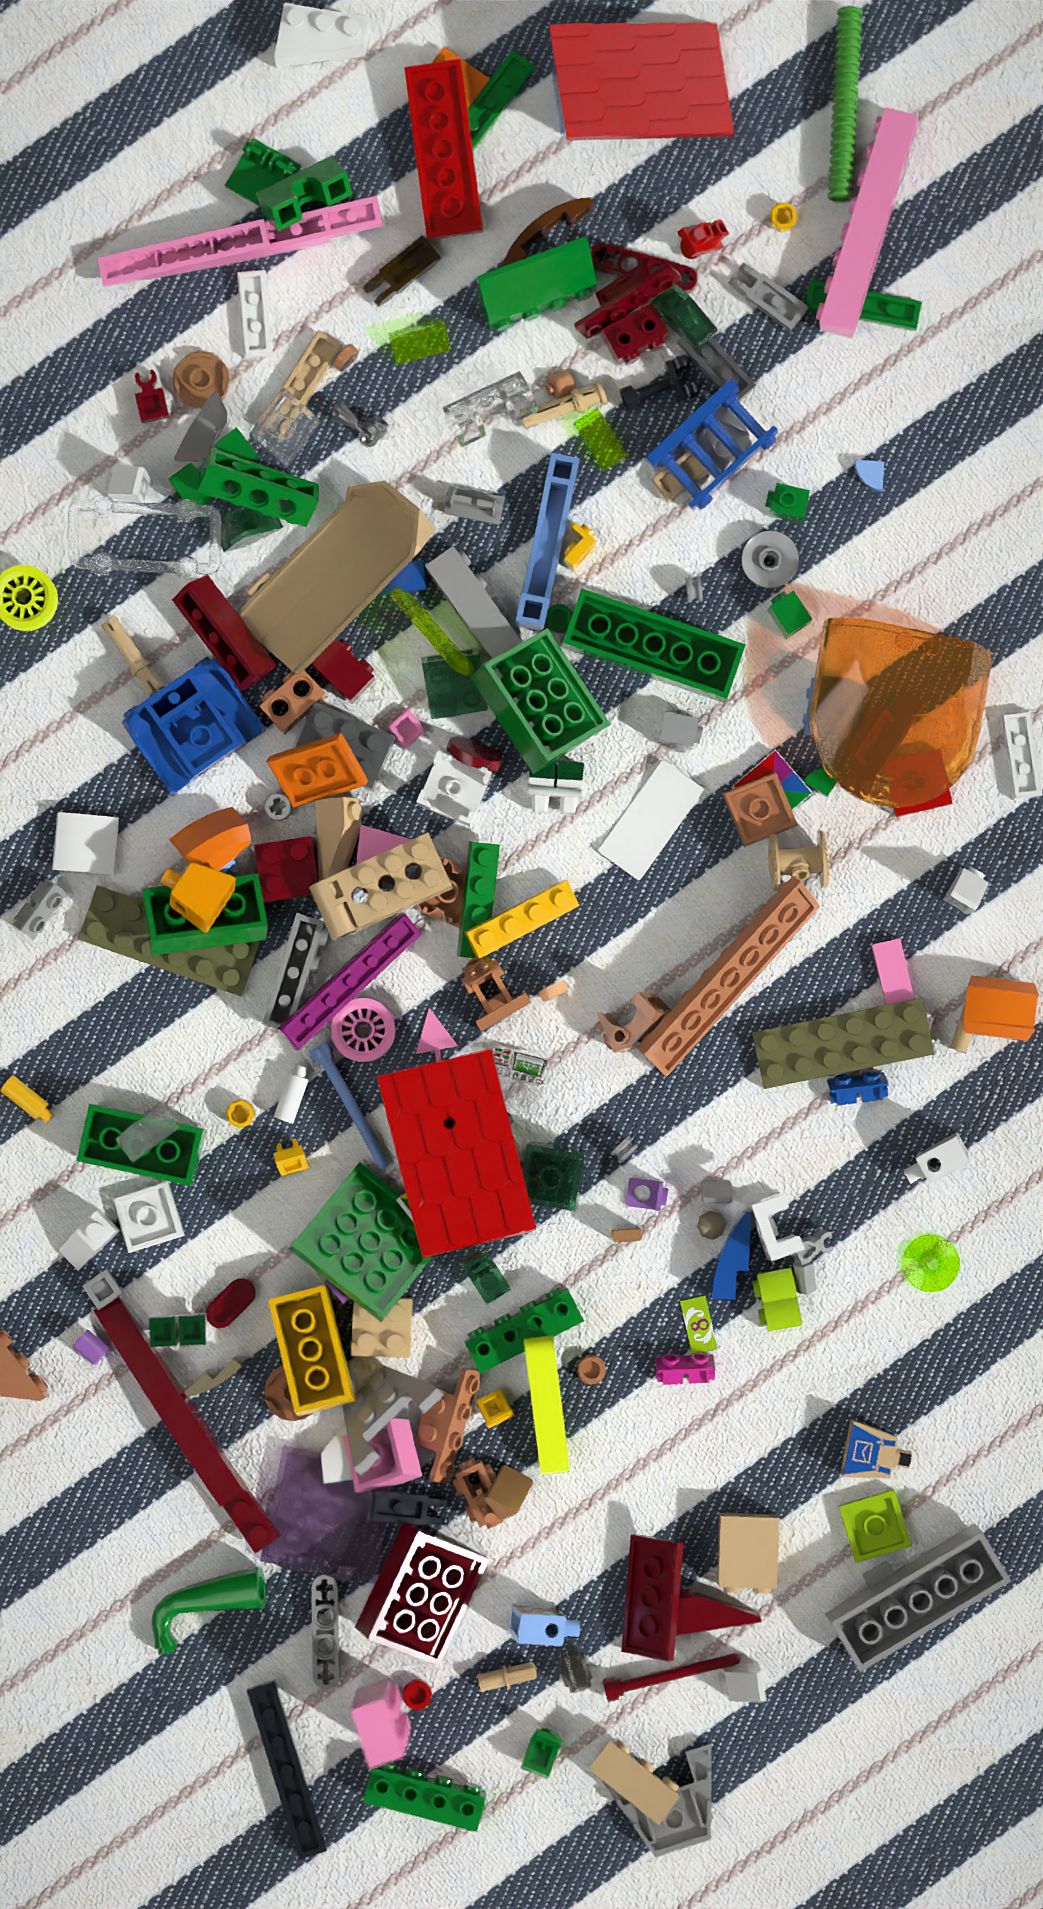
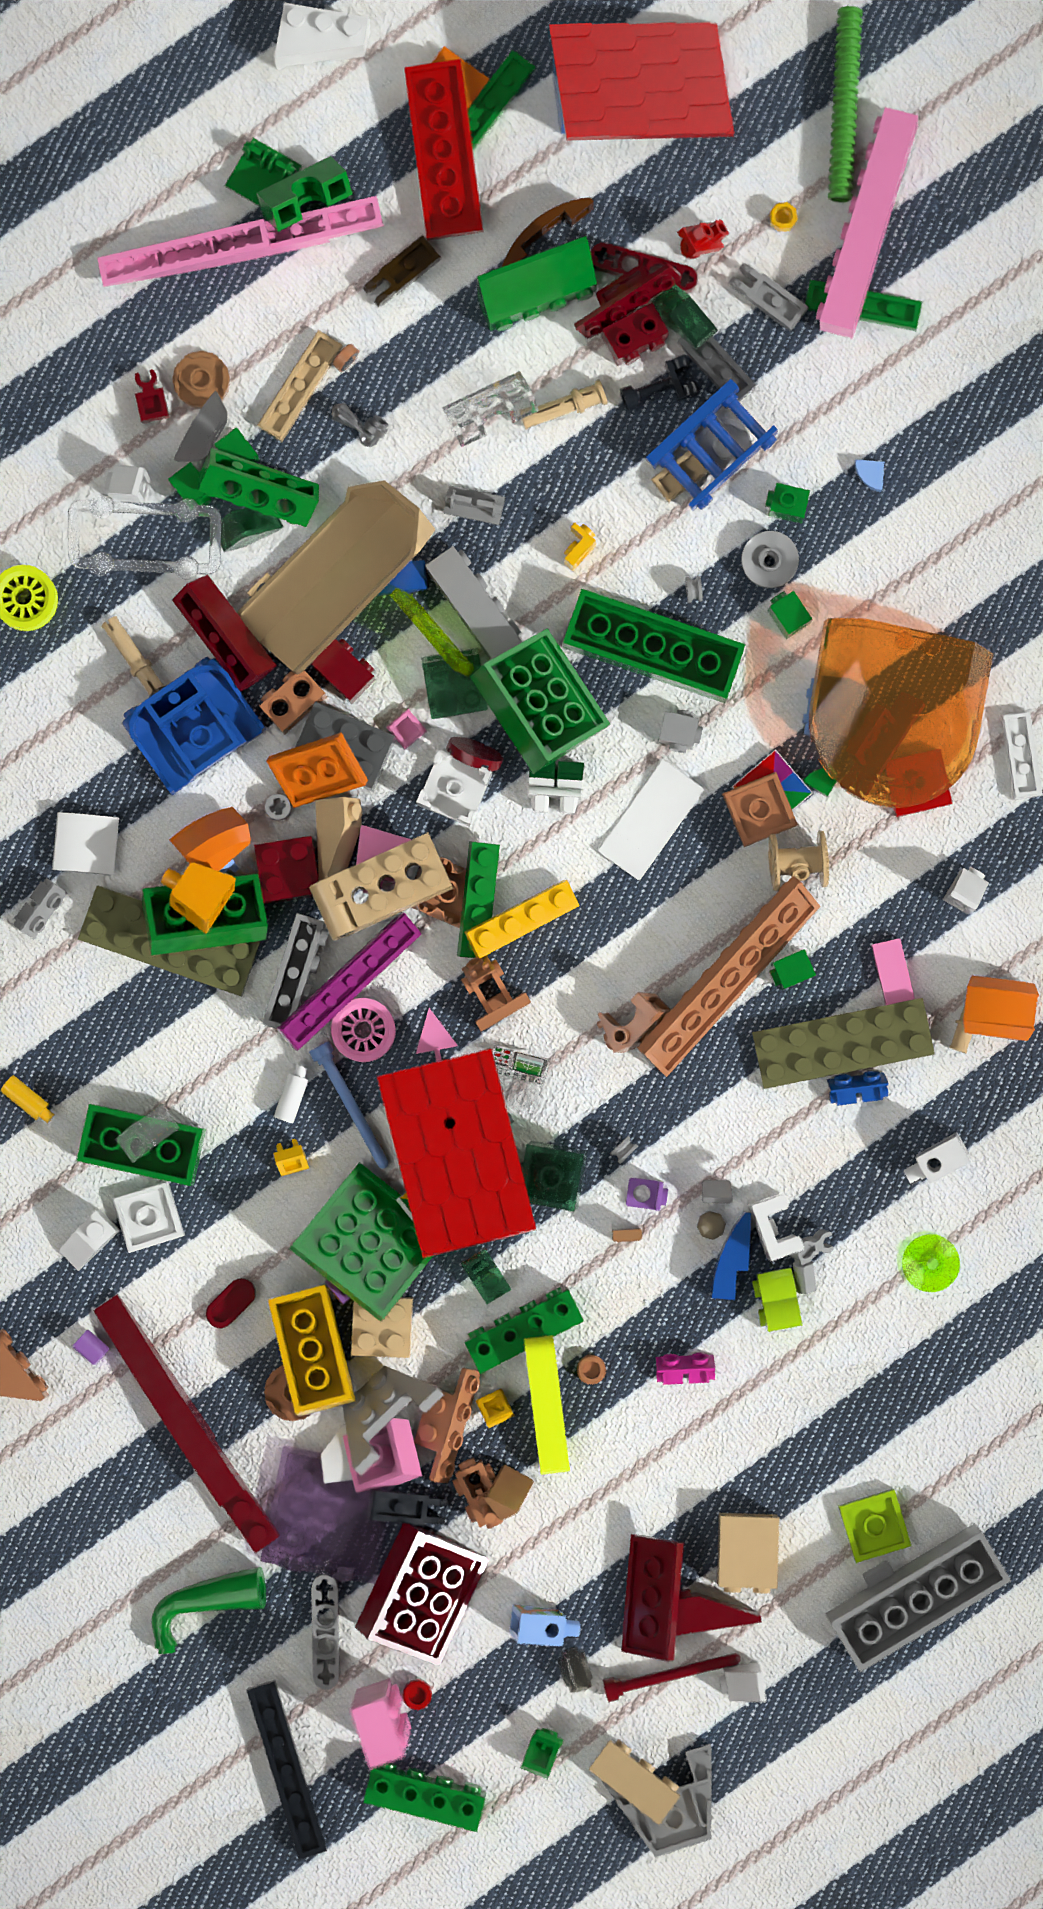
(102, 1289): light grey tile -> none
(178, 1330): dark green hips -> none
(208, 1380): dark tan slope -> none
(240, 1113): yellow tile -> none
(255, 314): white tile -> none
(284, 428): clear slope -> none
(419, 341): clear neon green slope -> none
(507, 1676): tan axle -> none
(547, 542): medium blue arch -> none
(553, 991): light nougat tile -> none
(558, 618): green tile -> none
(560, 384): nougat piece -> none
(600, 439): clear neon green tile -> none
(698, 1325): lime sticker -> none
(791, 970): none -> green brick
(871, 1452): torso -> none

